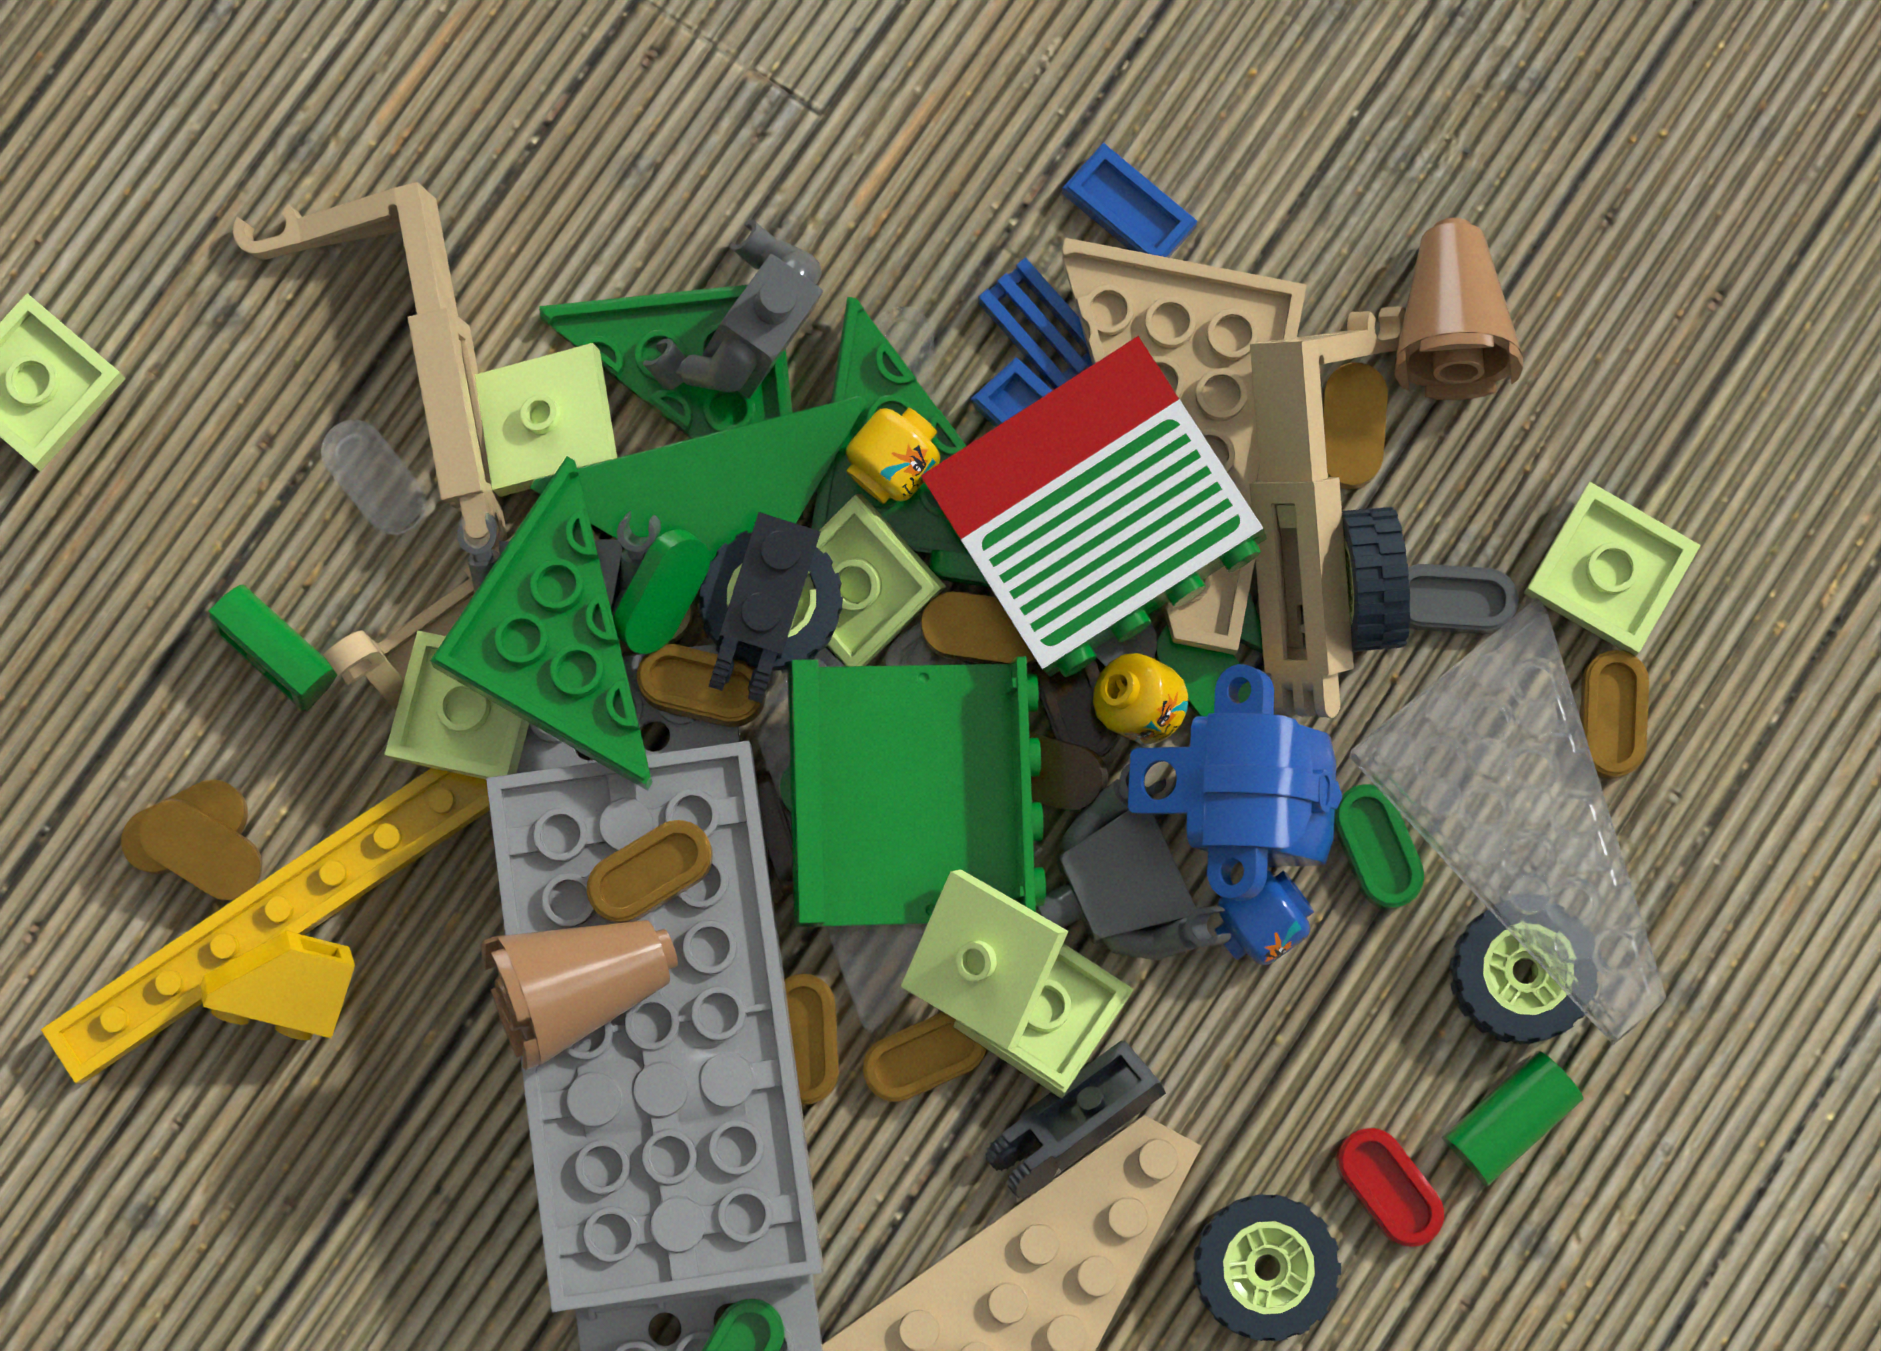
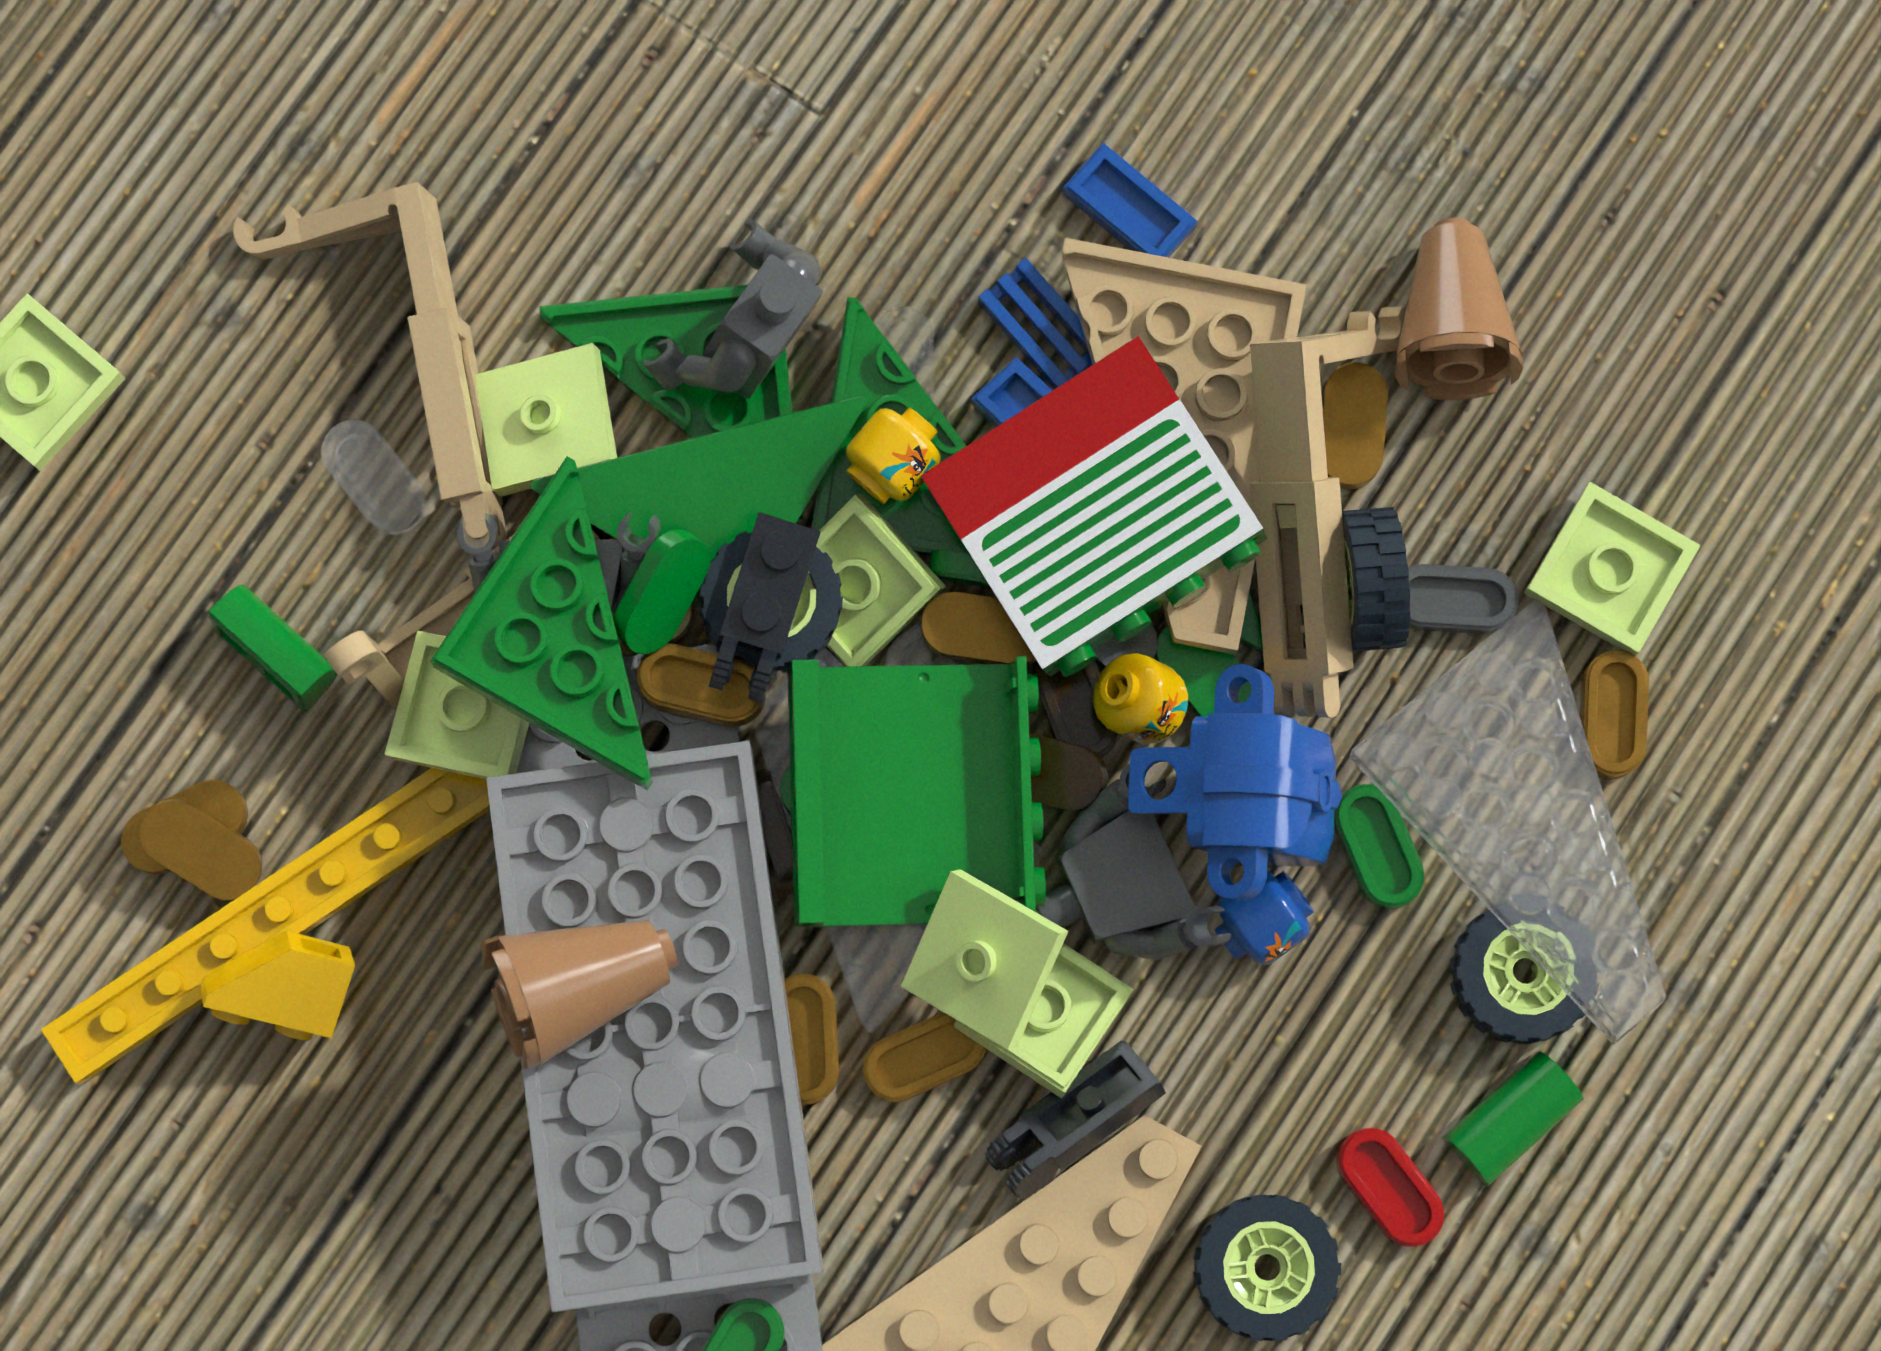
(649, 871): pearl gold tile -> none

